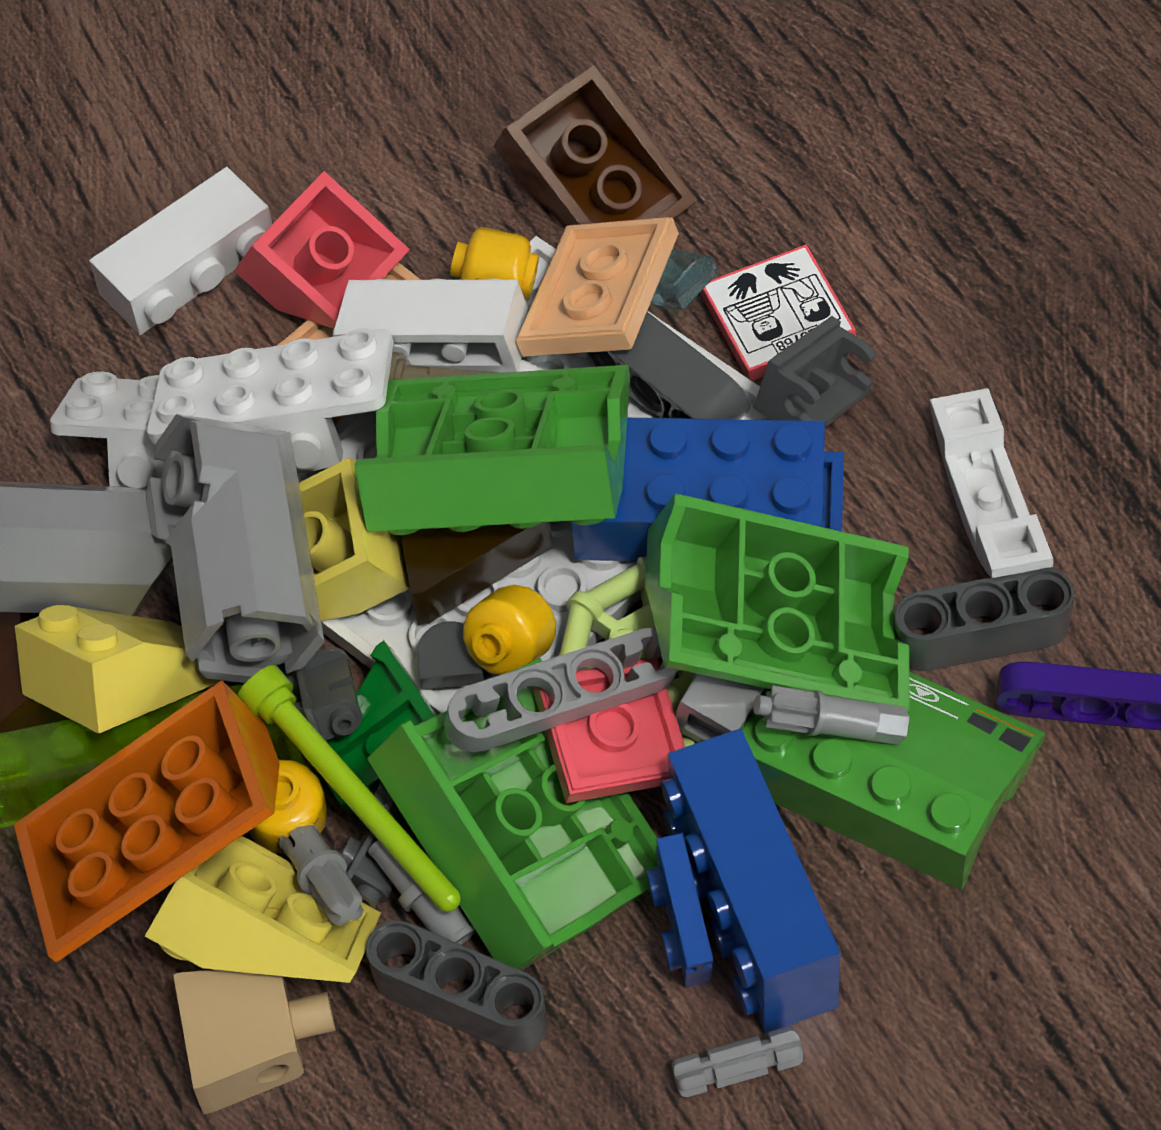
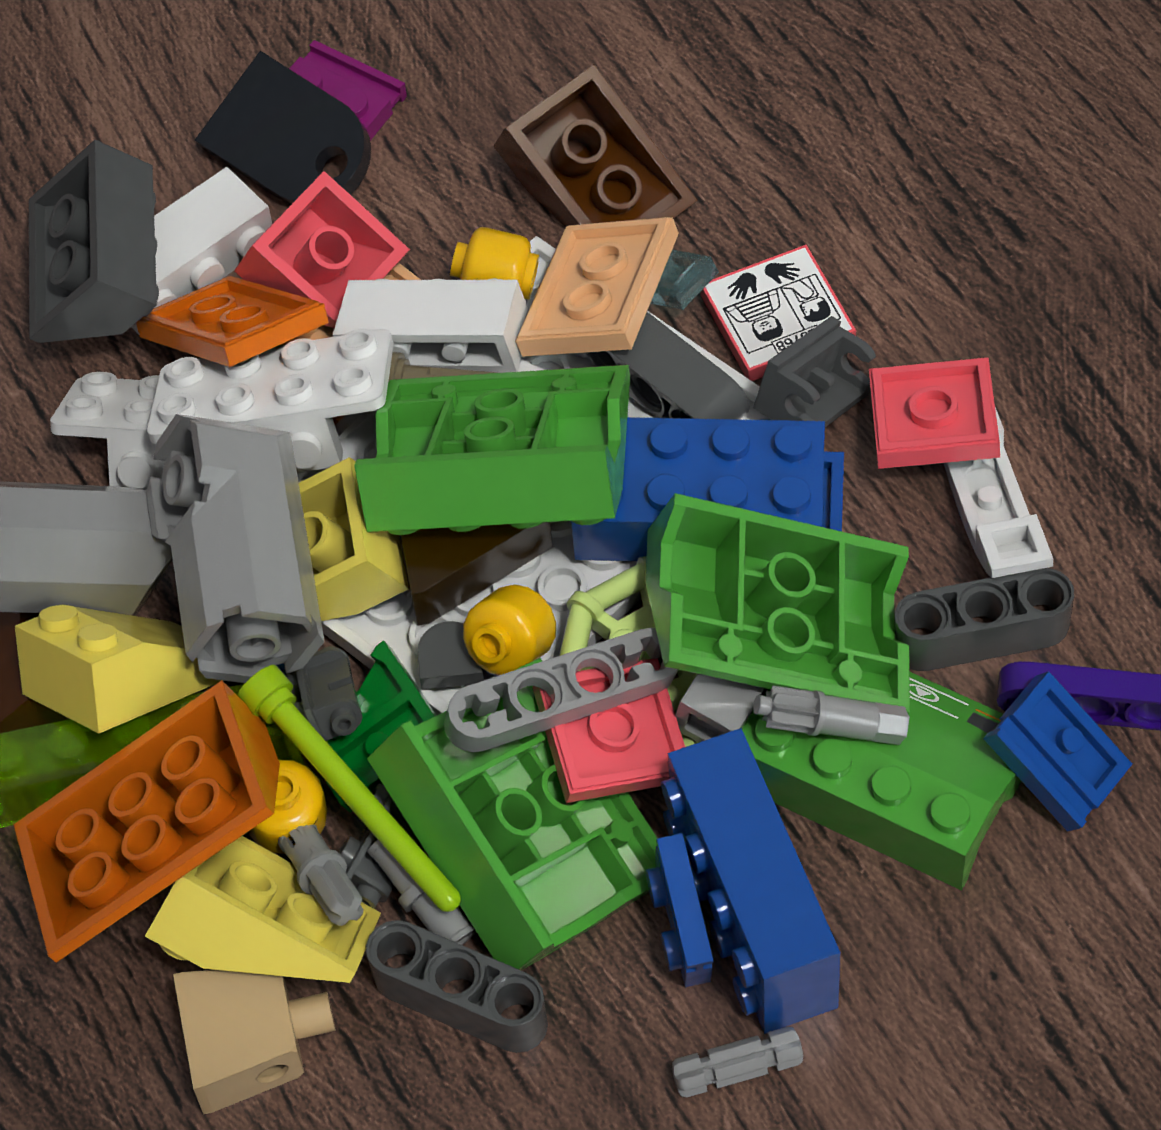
(92, 247): none -> dark grey slope
(231, 320): none -> orange tile
(285, 131): none -> black tile
(355, 84): none -> magenta plate
(934, 413): none -> coral tile
(1058, 751): none -> blue plate

